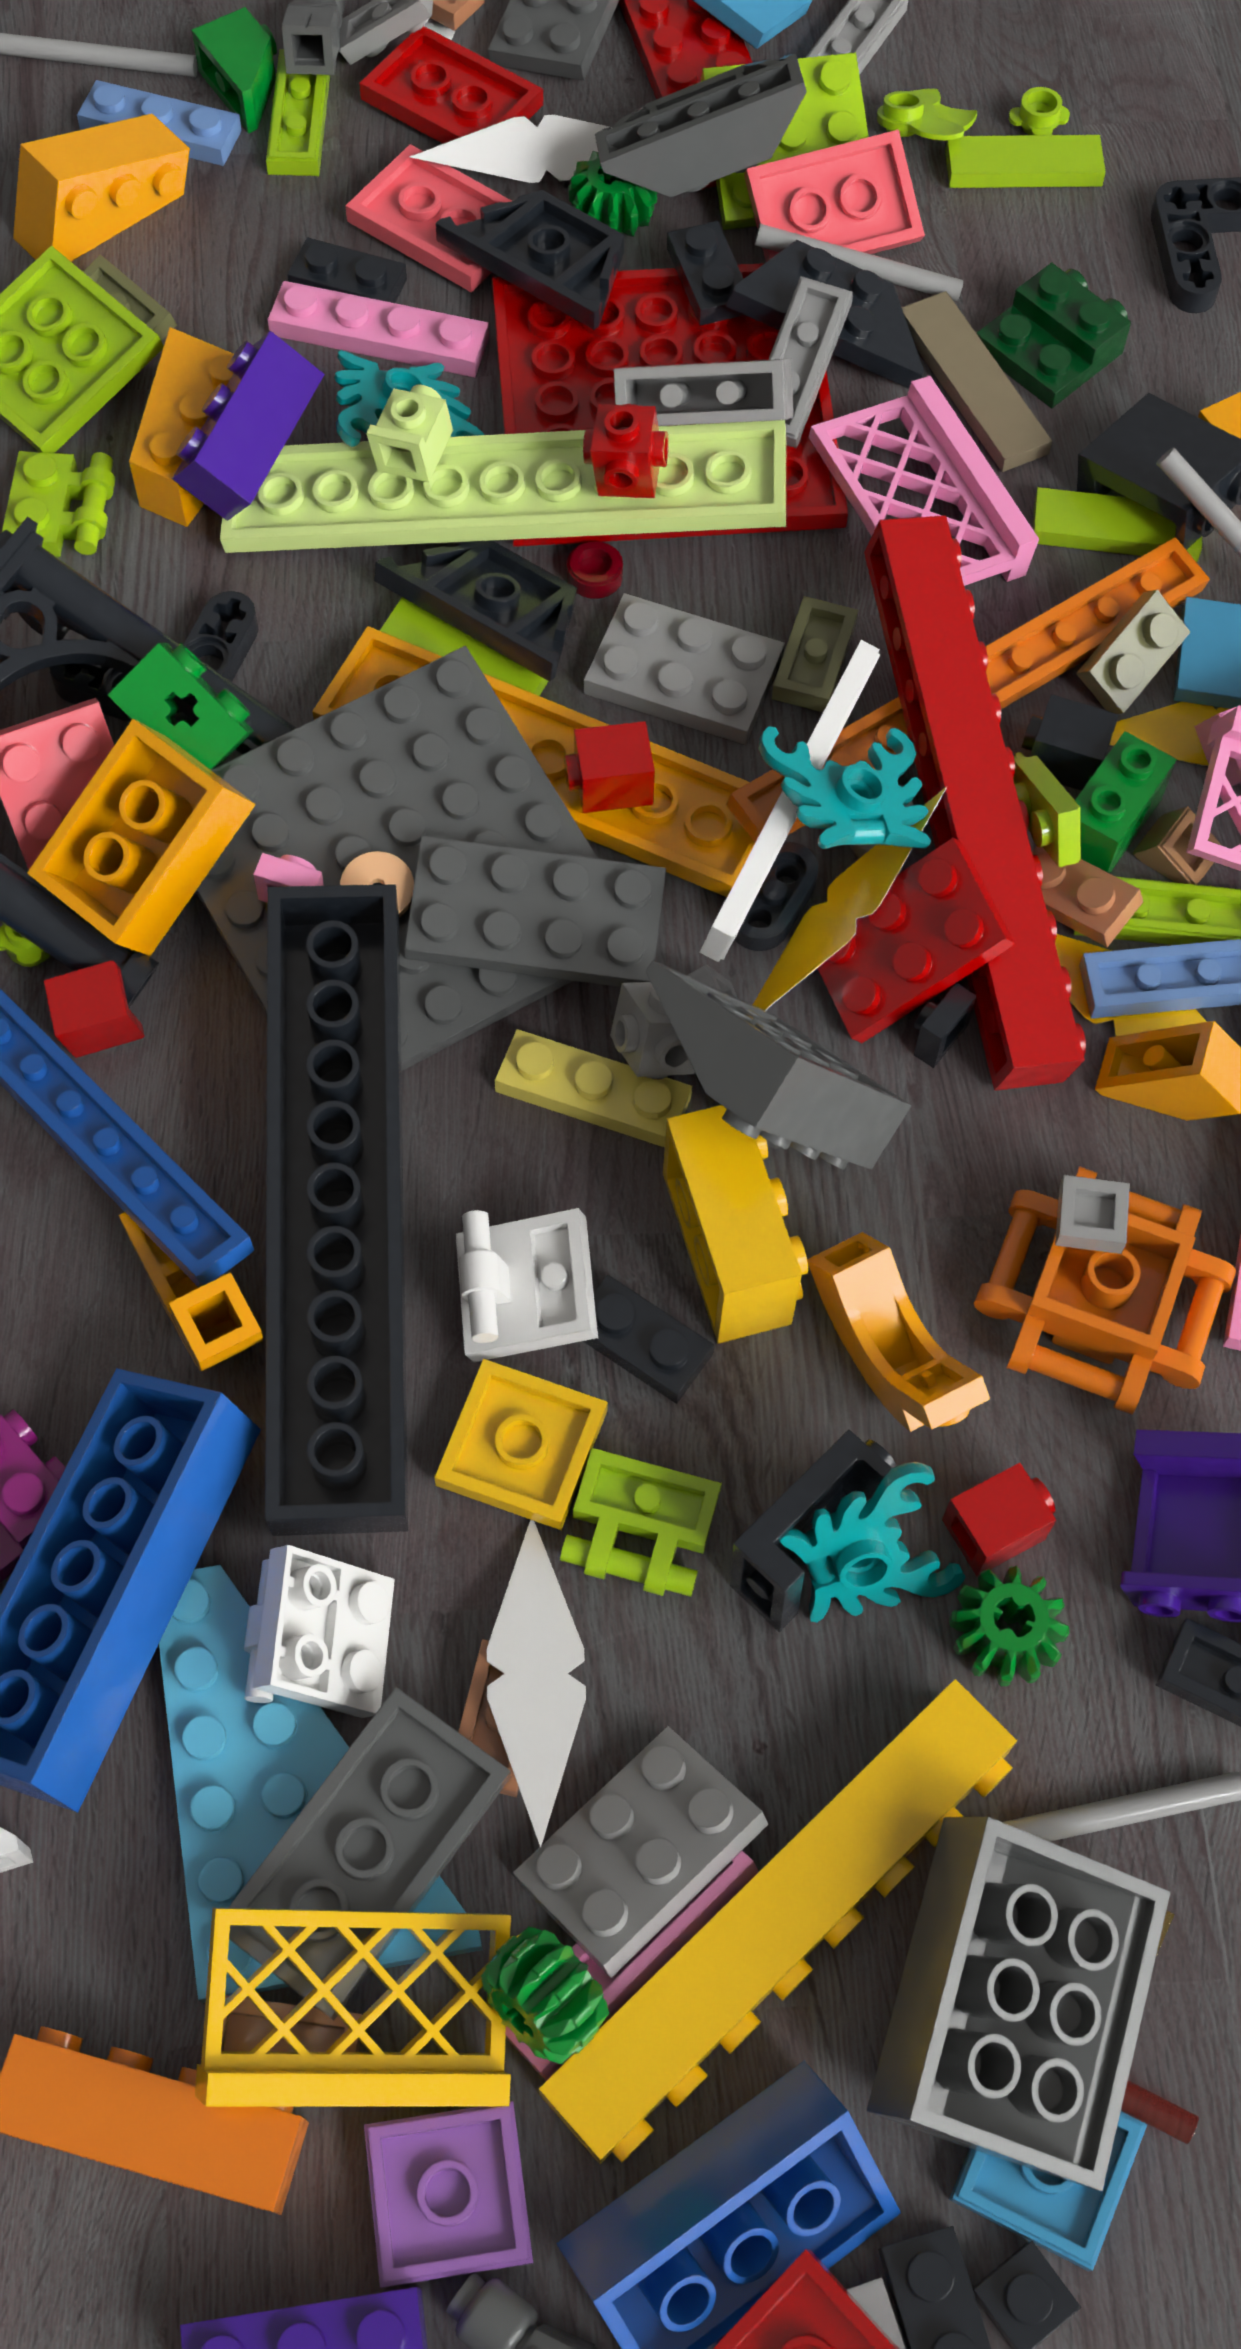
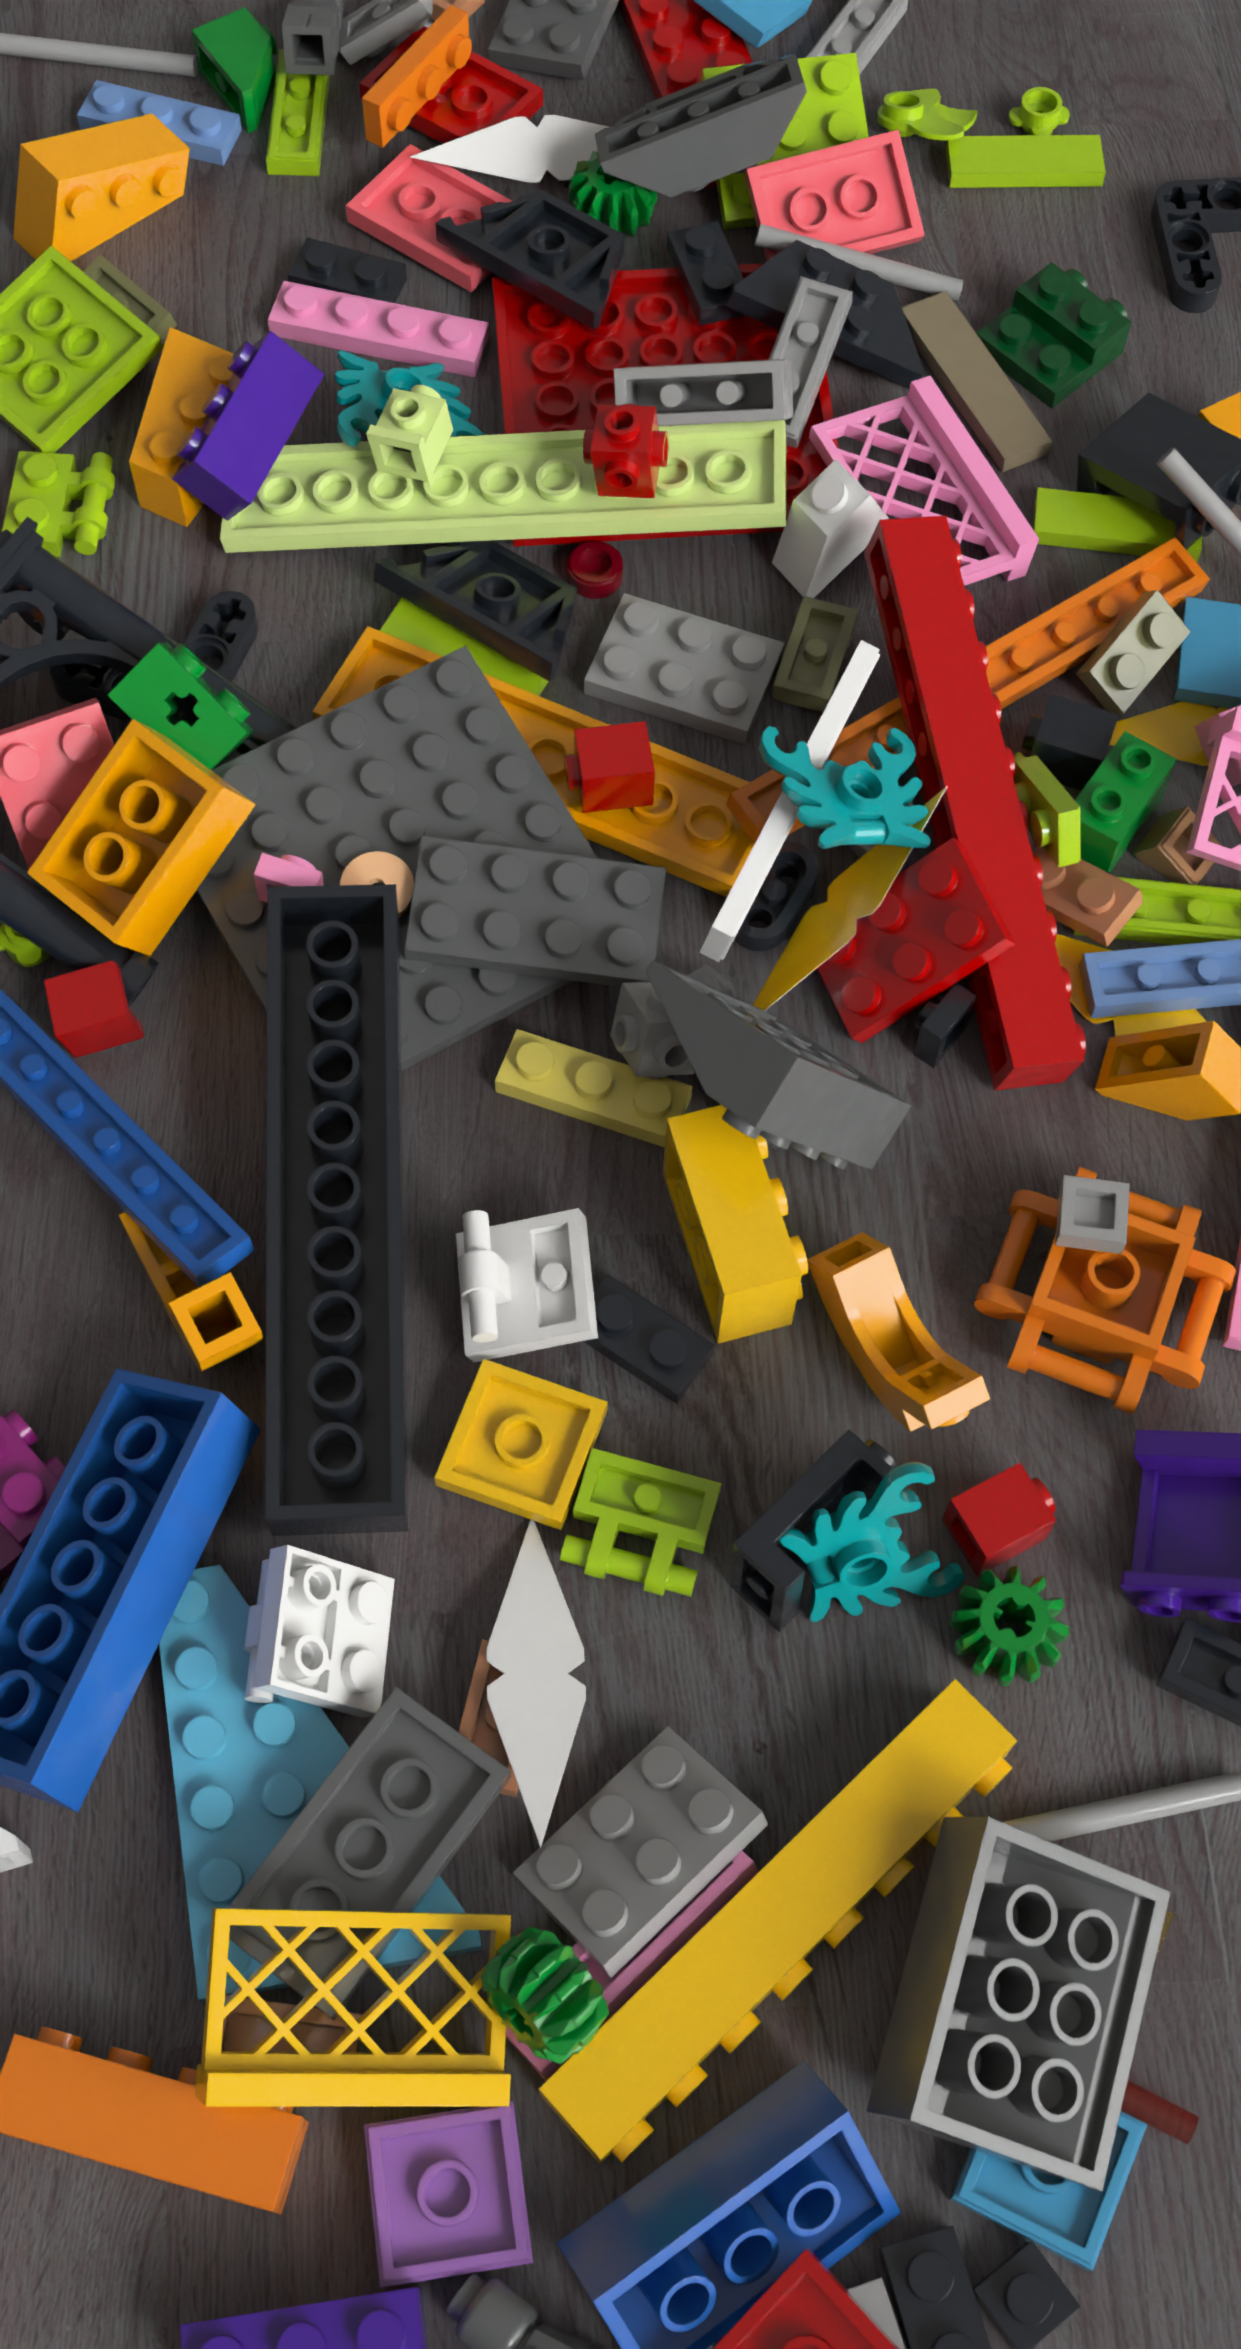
(416, 76): none -> orange plate
(826, 530): none -> white slope

